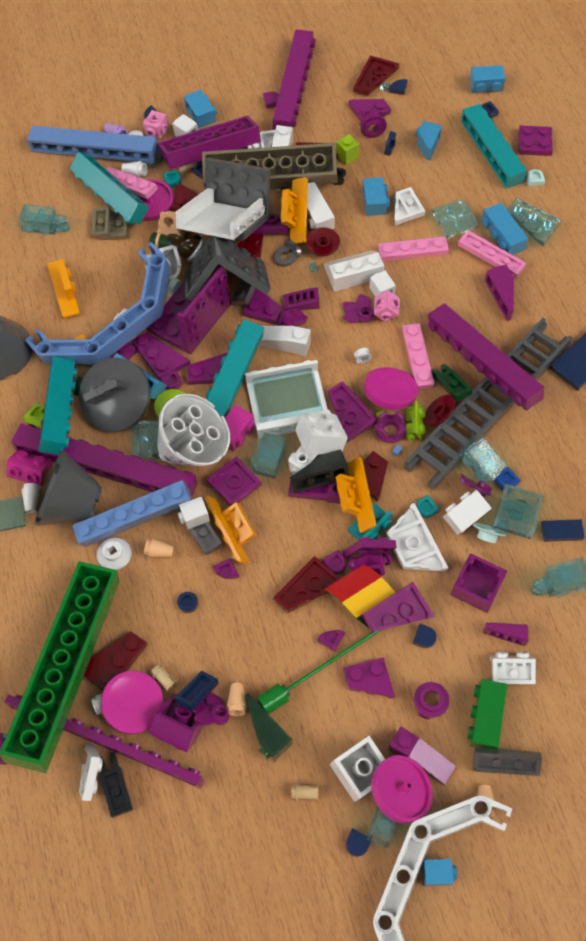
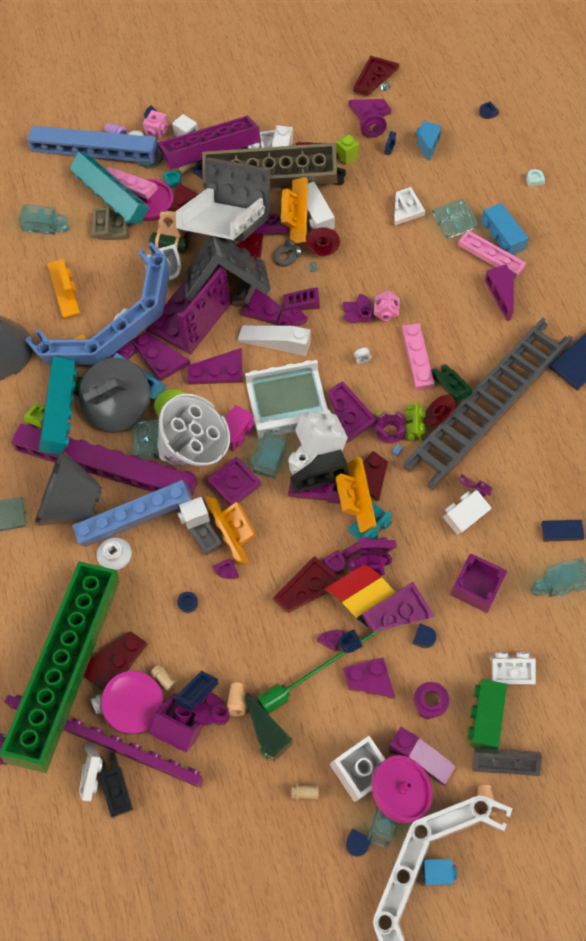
(28, 467): dark pink bracket -> none
(31, 497): white cone -> none
(135, 168): white cone -> none
(157, 548): light nougat cone -> none
(172, 380): magenta tile -> none
(173, 286): light aqua tile -> none
(188, 247): dark brown piece -> none
(200, 108): dark azure brick -> none
(235, 366): teal brick -> none
(270, 99): magenta tile -> none
(293, 79): magenta brick -> none
(349, 642): none -> dark blue tile
(353, 269): white slope -> none
(375, 196): dark azure brick -> none
(381, 282): white brick -> none
(391, 388): dark pink piece -> none
(398, 86): dark blue tile -> none
(413, 248): bright pink plate -> none
(415, 543): white wing -> none
(427, 507): teal tile -> none
(482, 460): clear light blue brick -> none
(486, 357): magenta brick -> none
(487, 79): dark azure brick -> none
(488, 533): light aqua piece -> none
(493, 146): teal brick -> none
(508, 477): blue tile -> none
(510, 632): magenta slope -> none
(518, 511): clear light blue brick -> none
(533, 220): clear light blue wing -> none
(535, 140): magenta plate -> none

